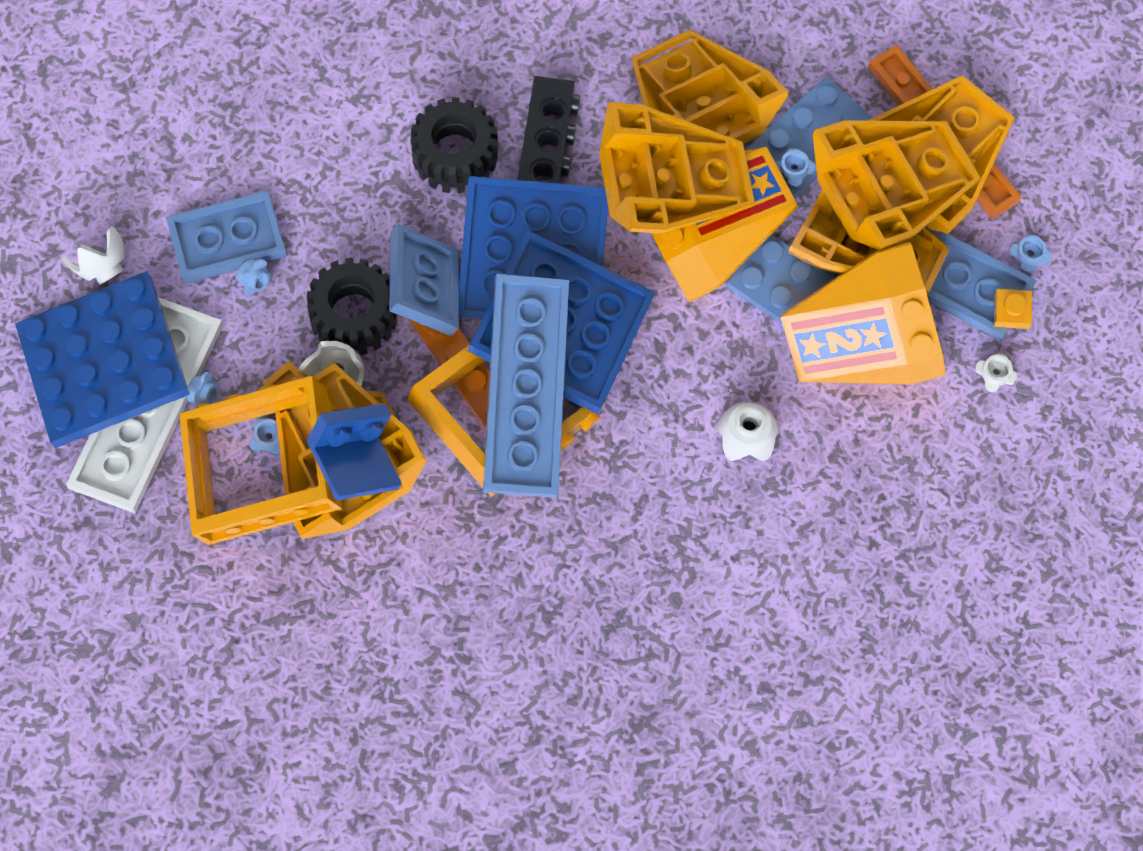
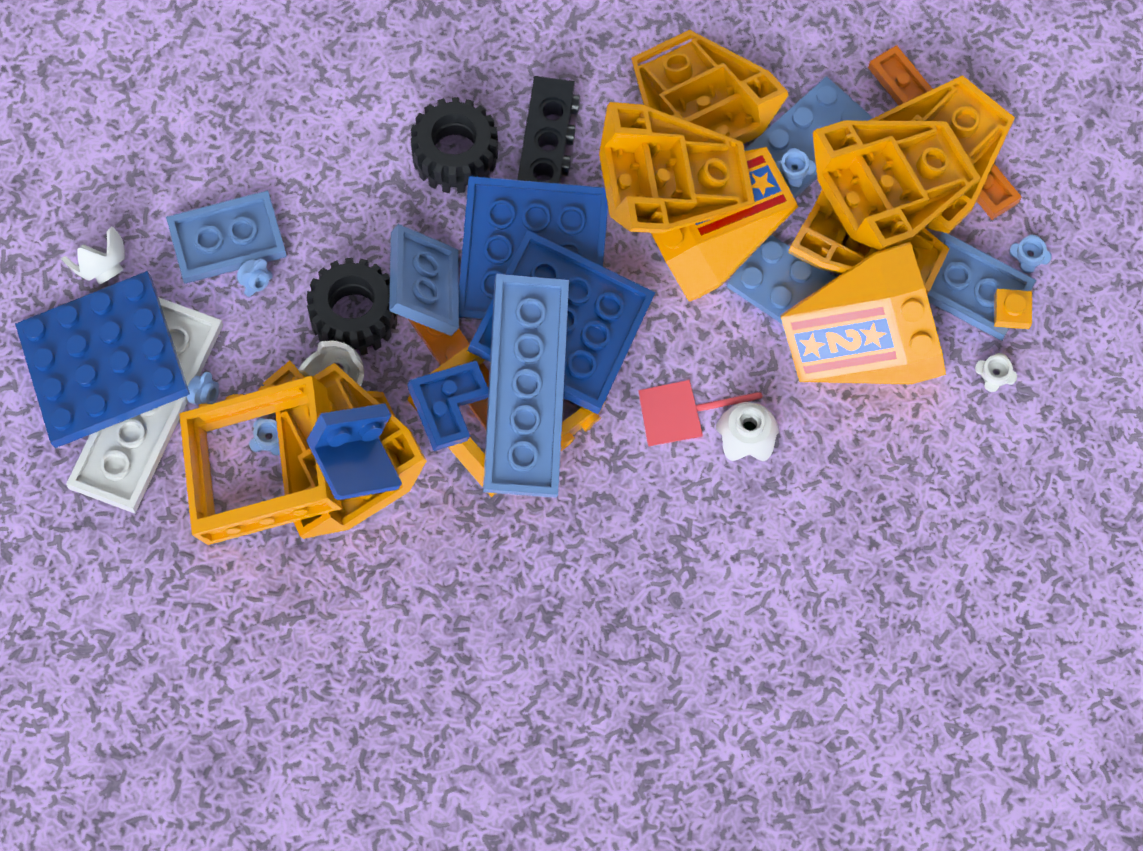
(439, 399): none -> blue plate
(672, 413): none -> coral piece

